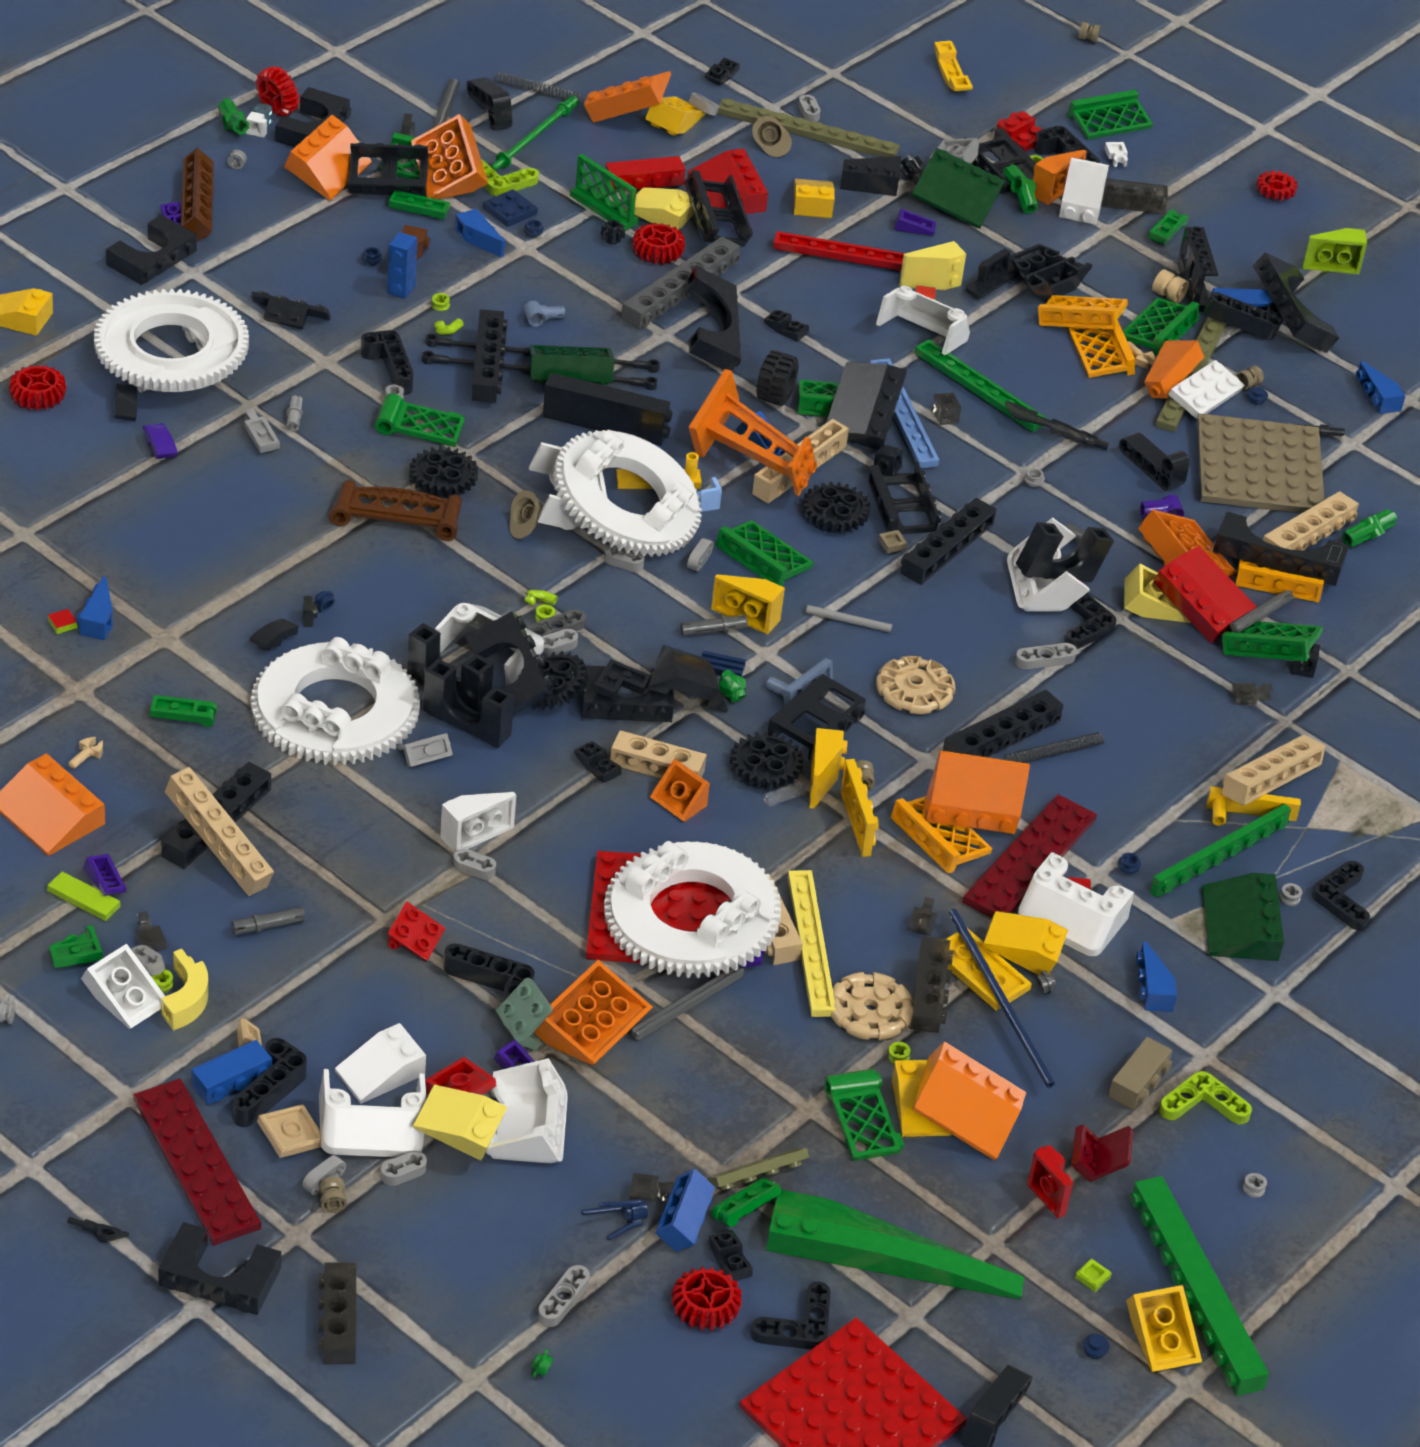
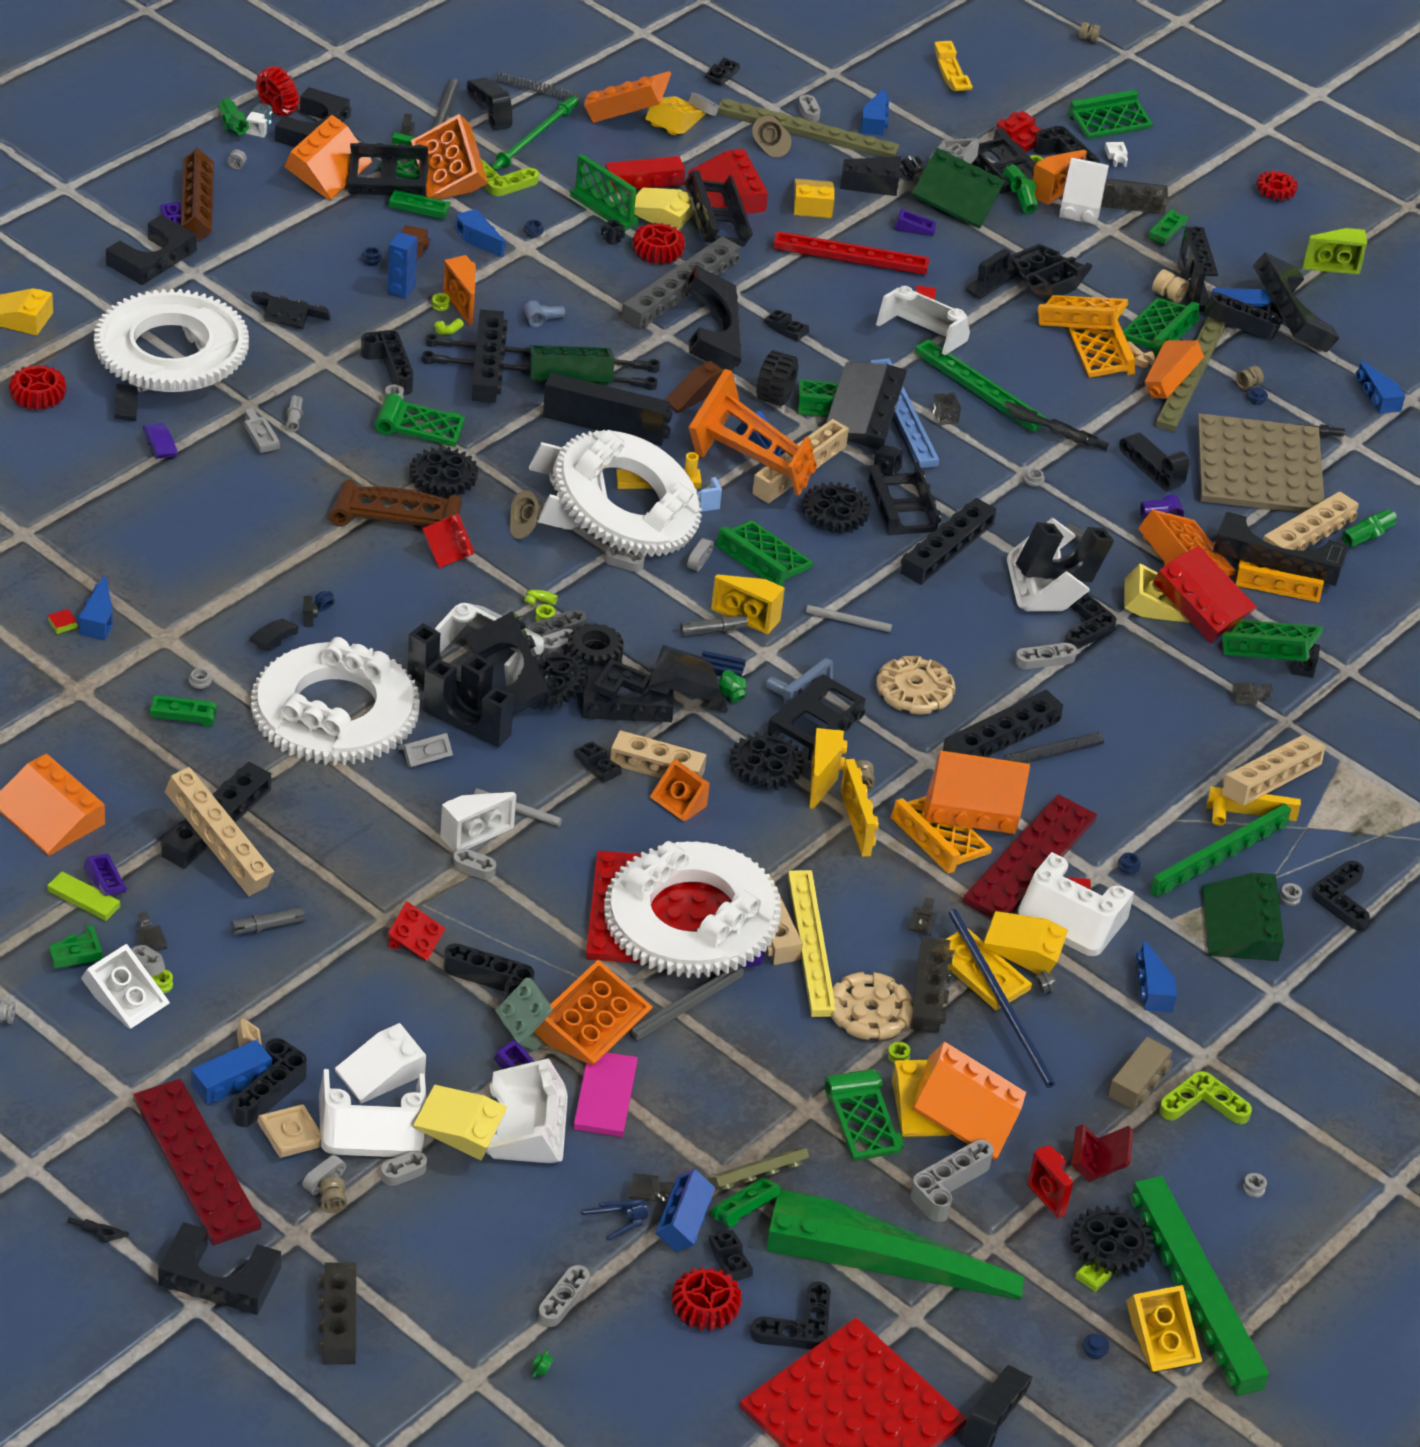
(88, 749): tan bar -> none
(190, 1001): light yellow arch -> none
(200, 678): none -> light grey plate
(448, 540): none -> red hinge
(460, 285): none -> orange slope
(462, 1076): red plate -> none
(510, 208): dark blue plate -> none
(531, 812): none -> light grey bar
(596, 644): none -> black tyre
(606, 1095): none -> dark pink tile
(695, 387): none -> reddish brown slope
(785, 793): clear axle -> none
(875, 114): none -> blue slope
(892, 541): dark tan plate -> none
(933, 1185): none -> light grey beam
(934, 267): light yellow slope -> none
(1112, 1240): none -> black gear
(1206, 389): white plate -> none
(1262, 611): dark grey axle -> none

